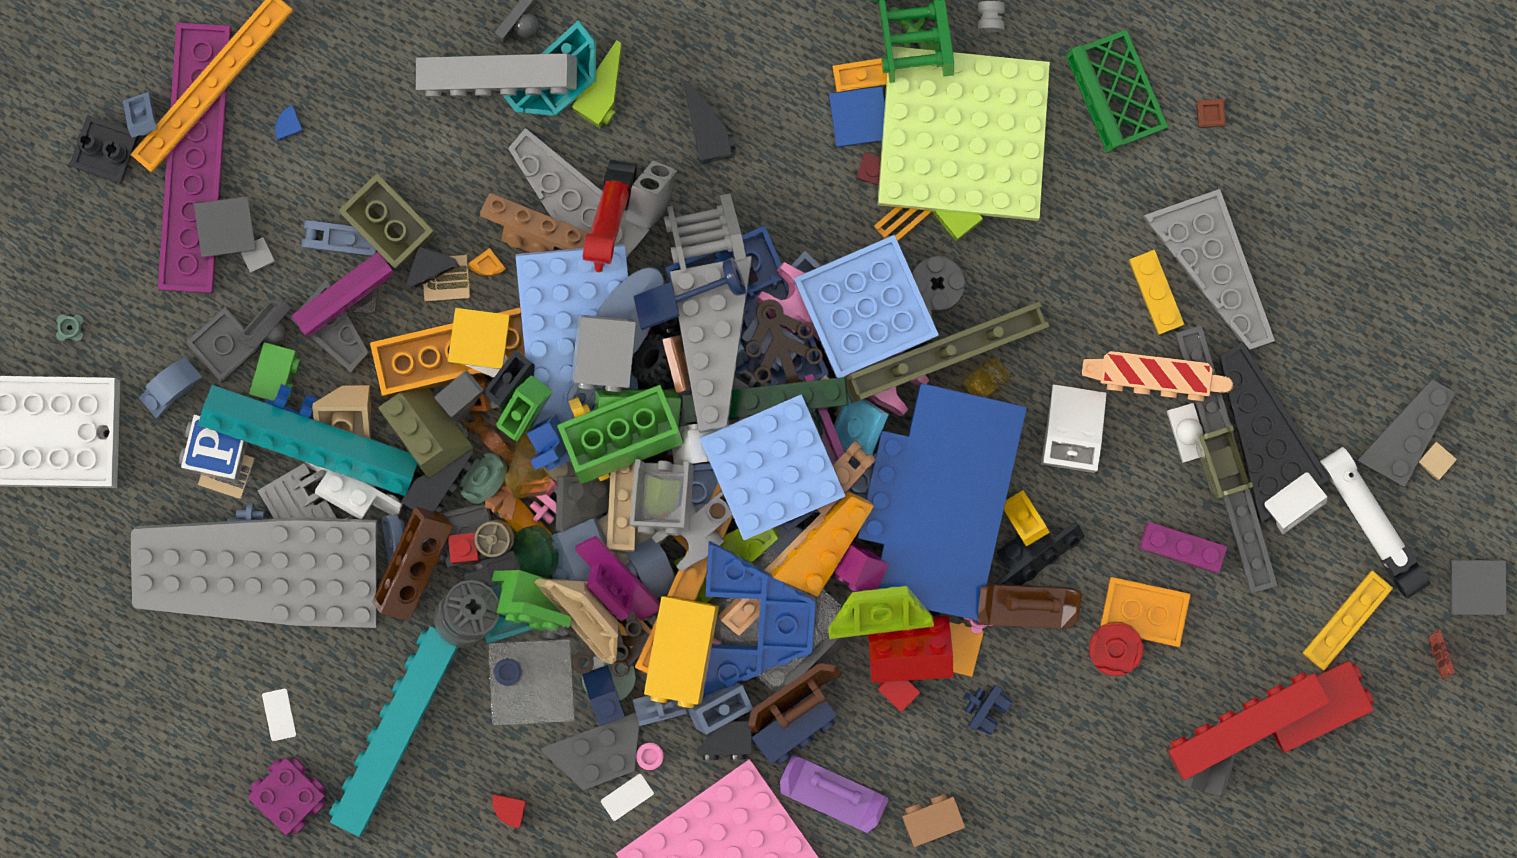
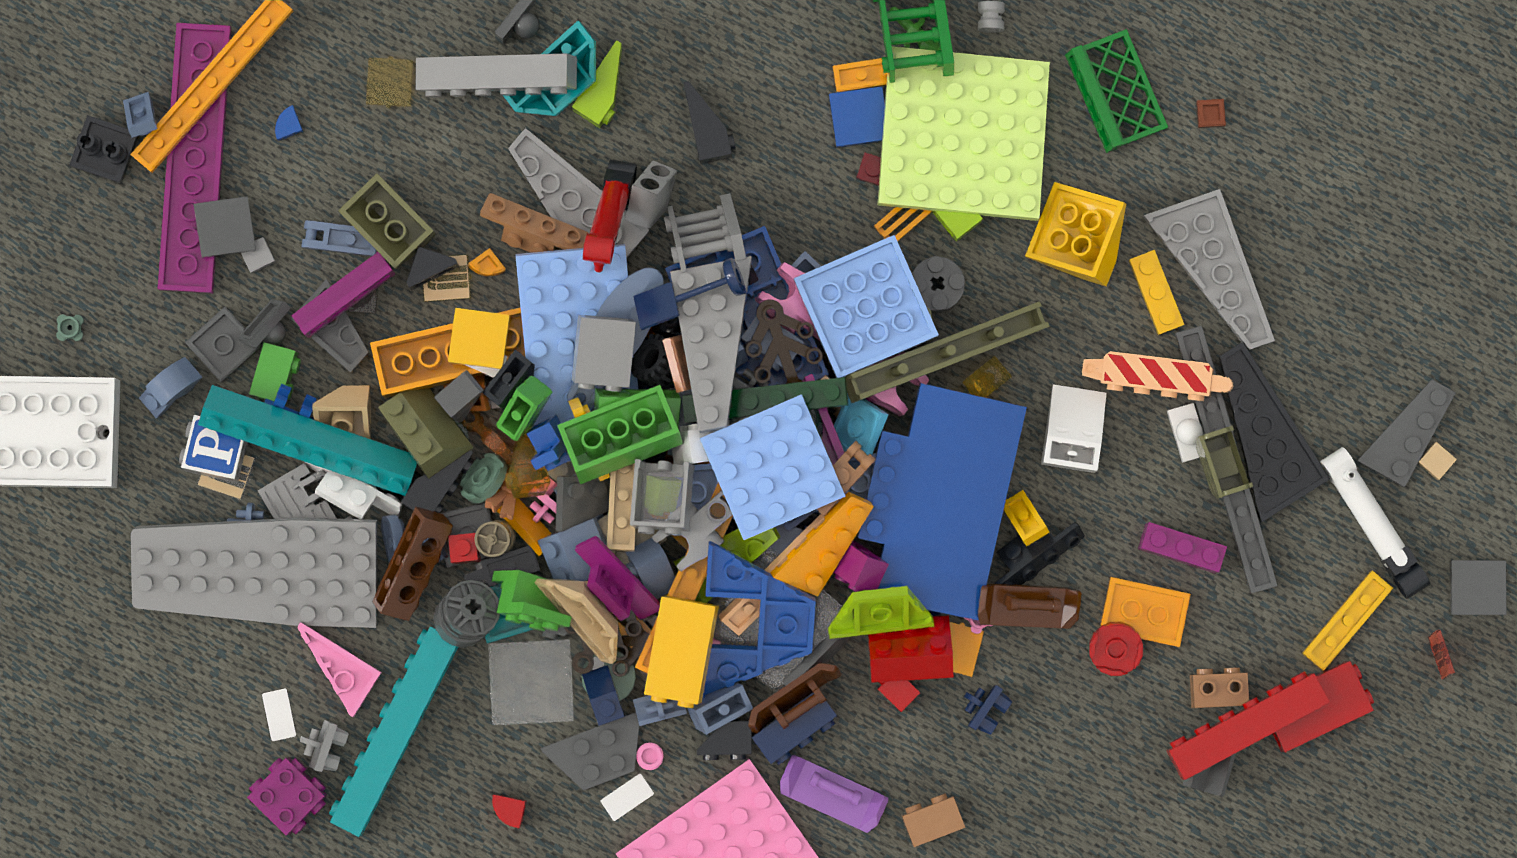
(321, 757): none -> light grey hips
(347, 673): none -> bright pink wing
(389, 82): none -> clear yellow piece
(507, 672): dark blue tile -> none
(535, 551): clear green tile -> none
(1078, 233): none -> yellow slope
(1219, 689): none -> medium nougat brick
(1296, 502): white panel -> none

